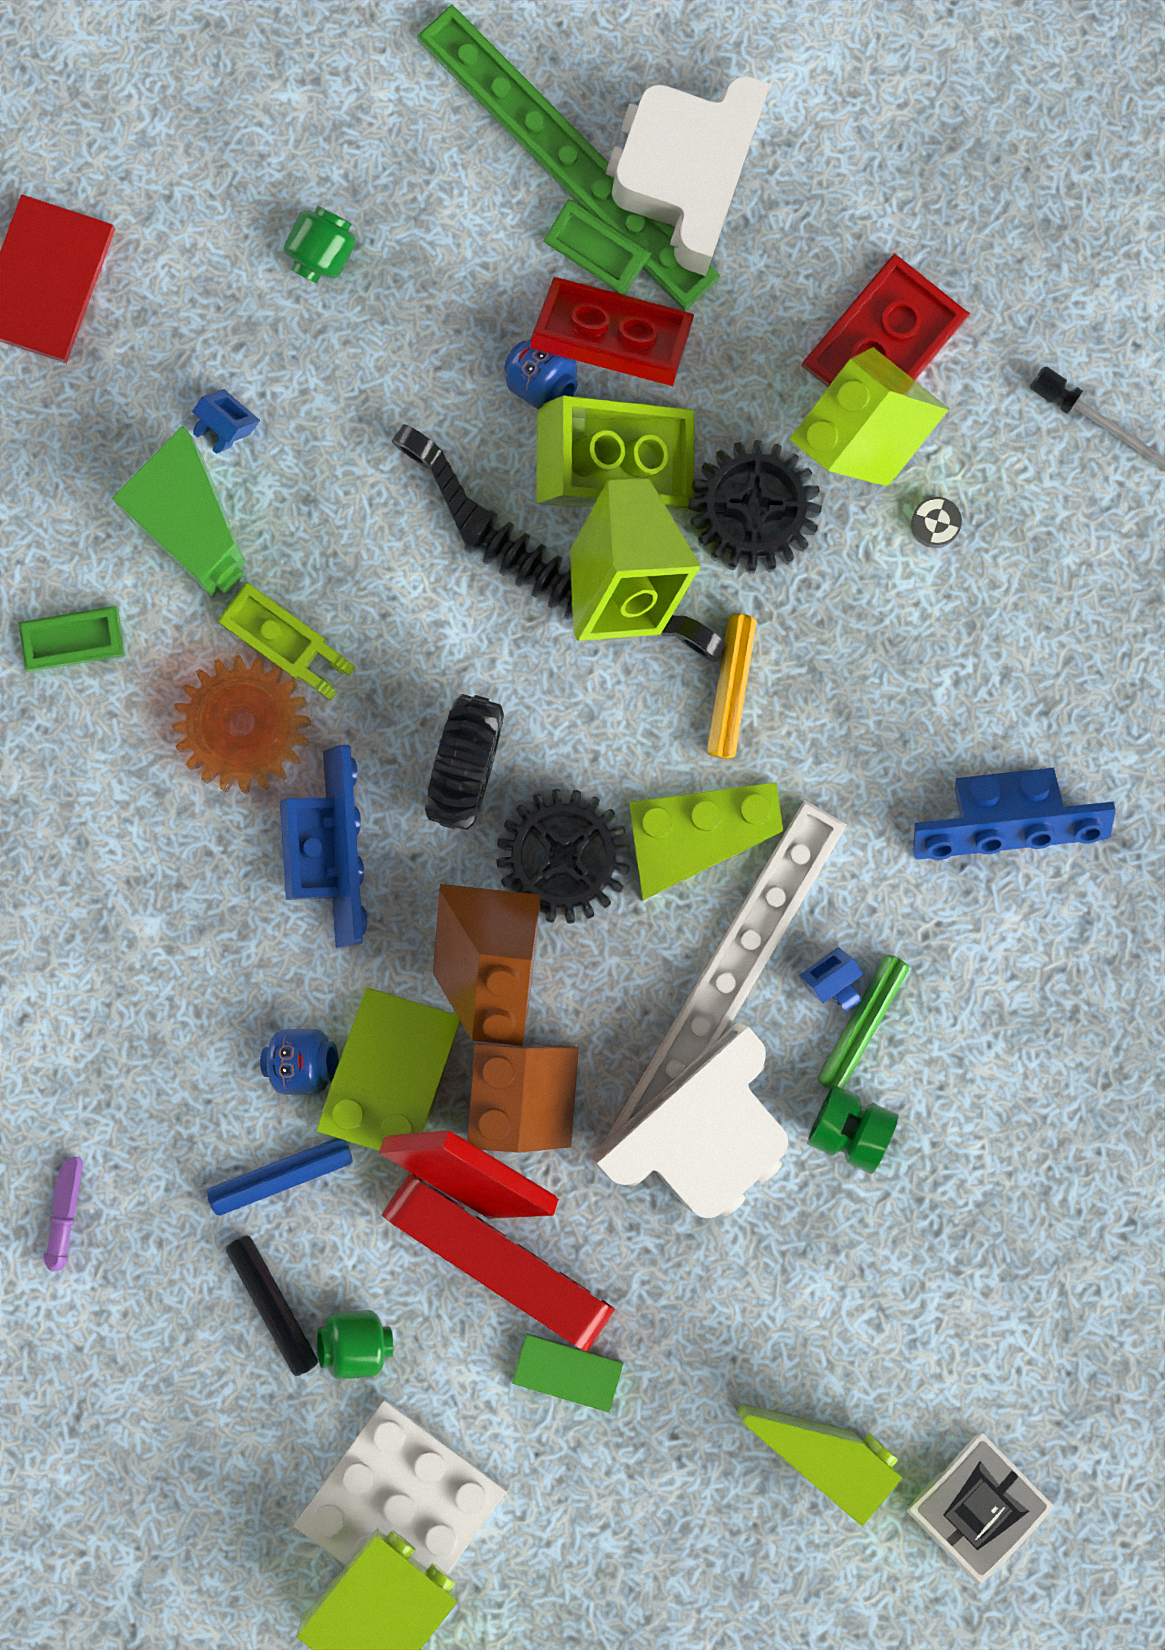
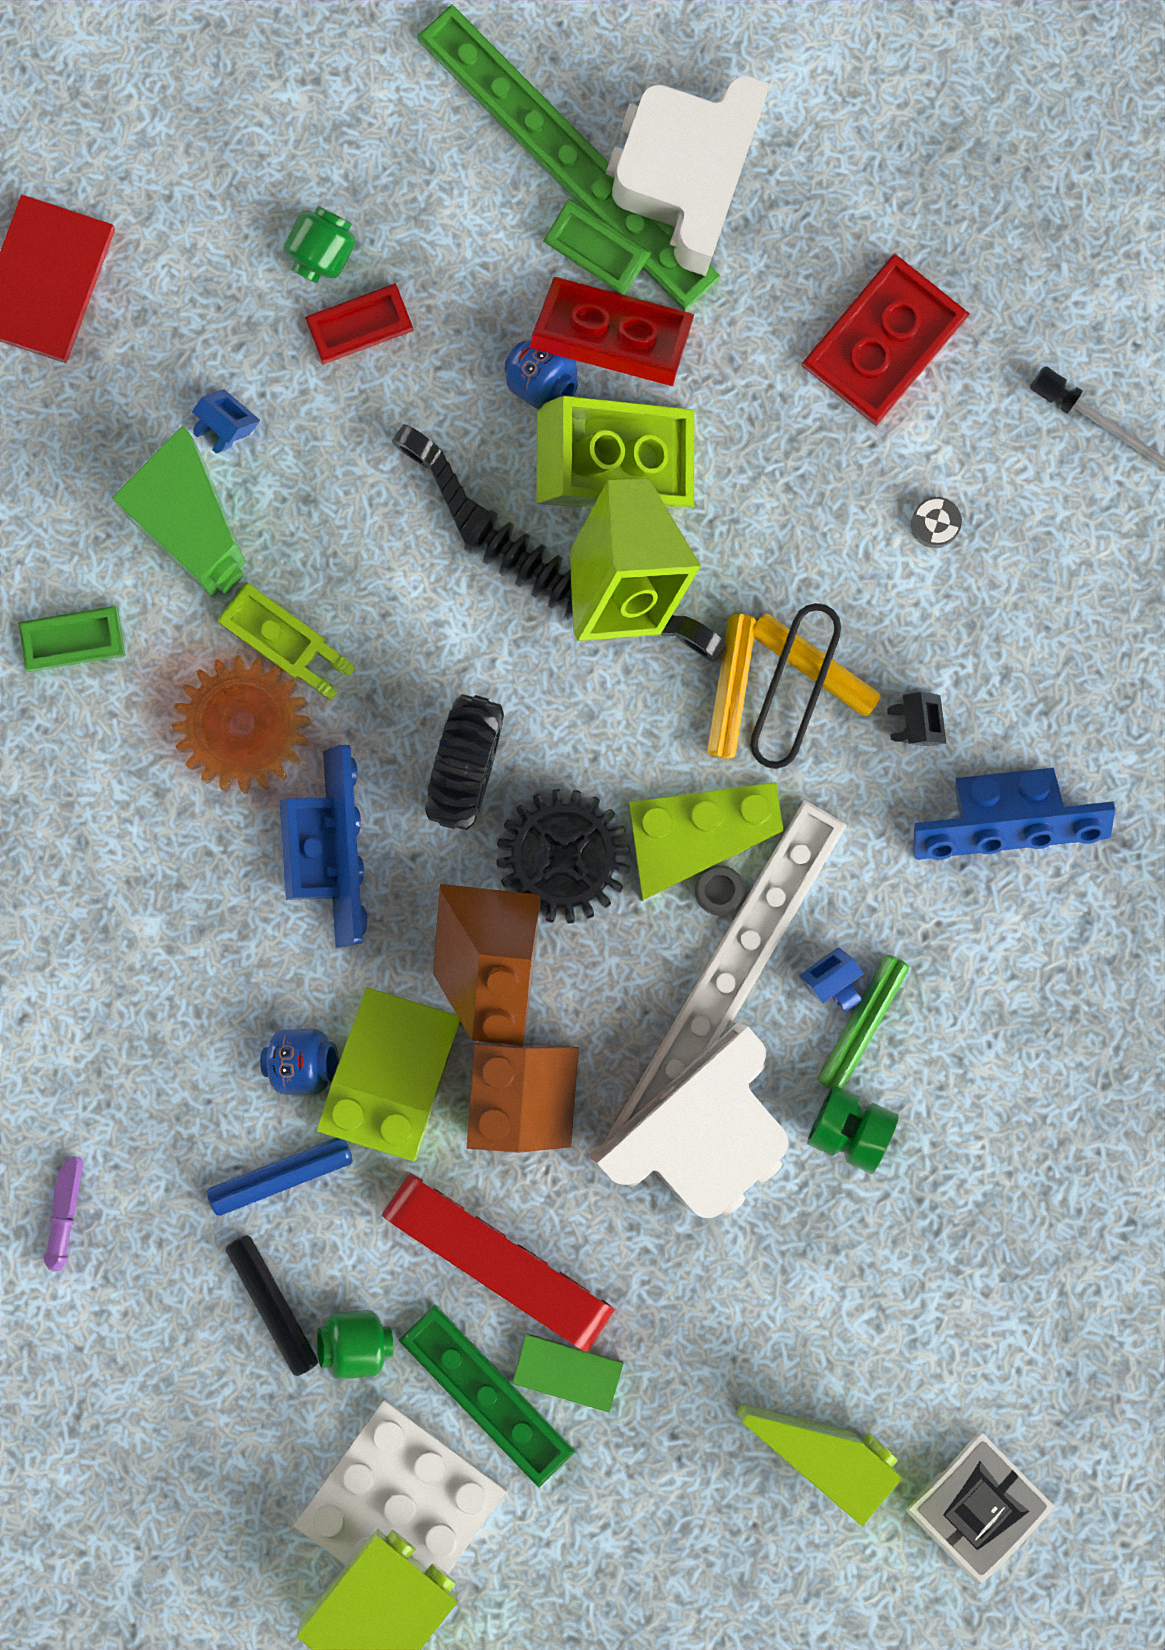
(359, 323): none -> red tile
(469, 1175): red tile -> none
(487, 1395): none -> green tile
(719, 890): none -> dark grey tile
(776, 505): black gear -> none
(809, 661): none -> yellow axle
(815, 693): none -> black piece
(869, 420): lime slope -> none
(923, 719): none -> black tile

